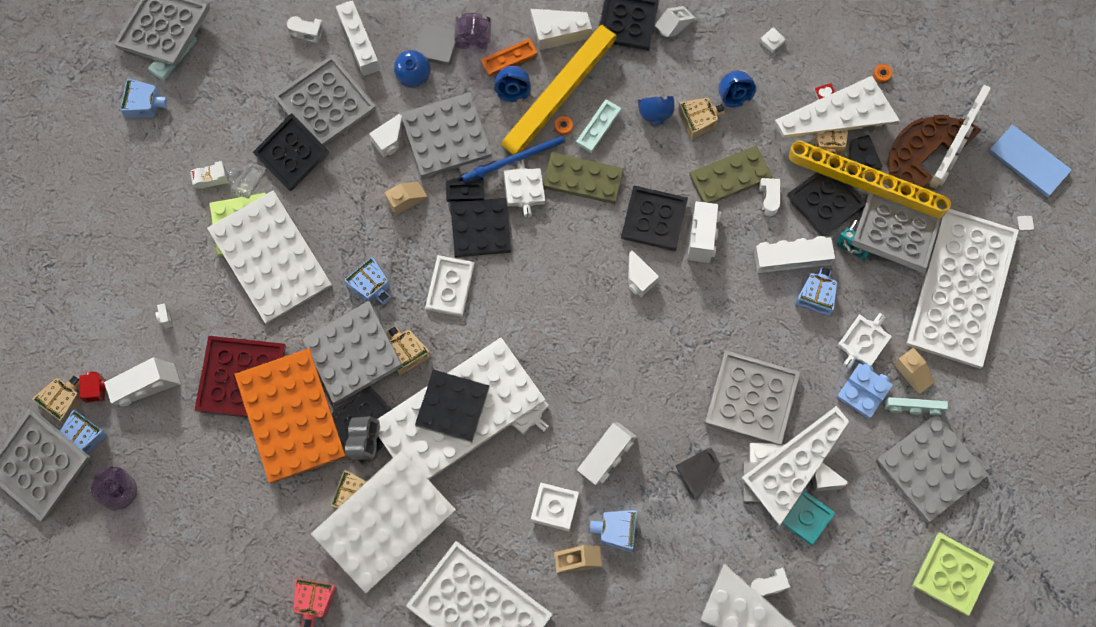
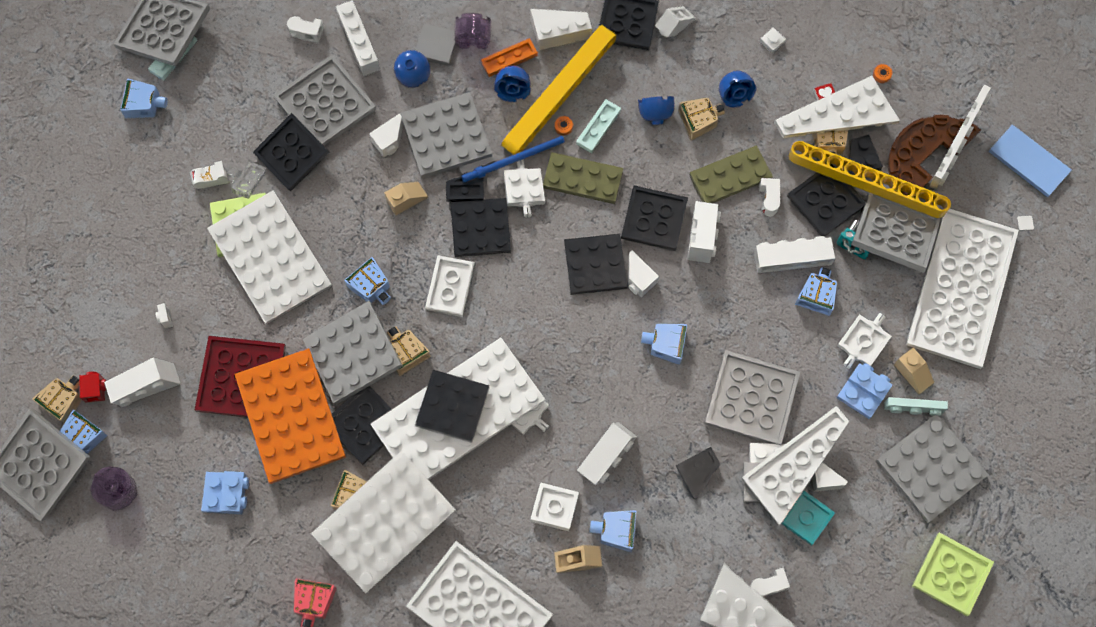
(225, 492): none -> light blue plate
(362, 438): dark grey brick -> none
(595, 264): none -> black plate
(667, 341): none -> light blue torso

